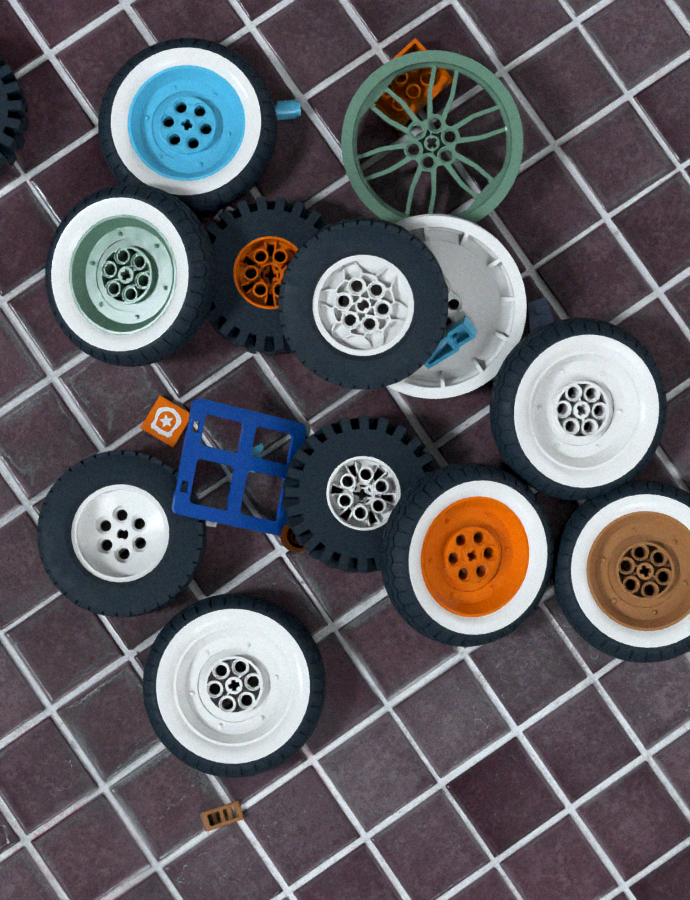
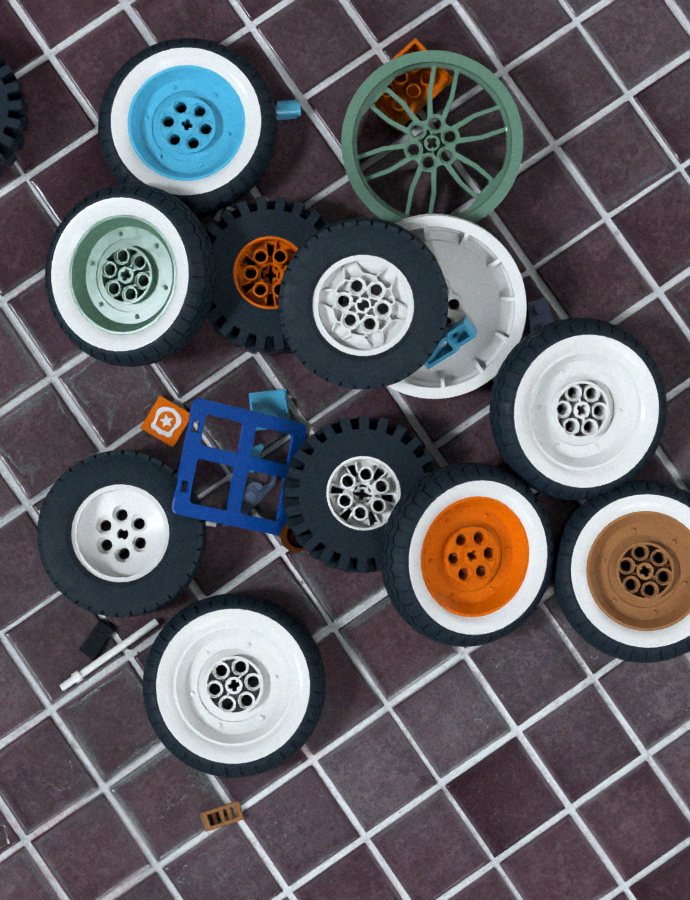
(77, 676): none -> white bar
(97, 639): none -> black tile
(254, 494): none -> sand blue plate
(270, 403): none -> medium azure piece

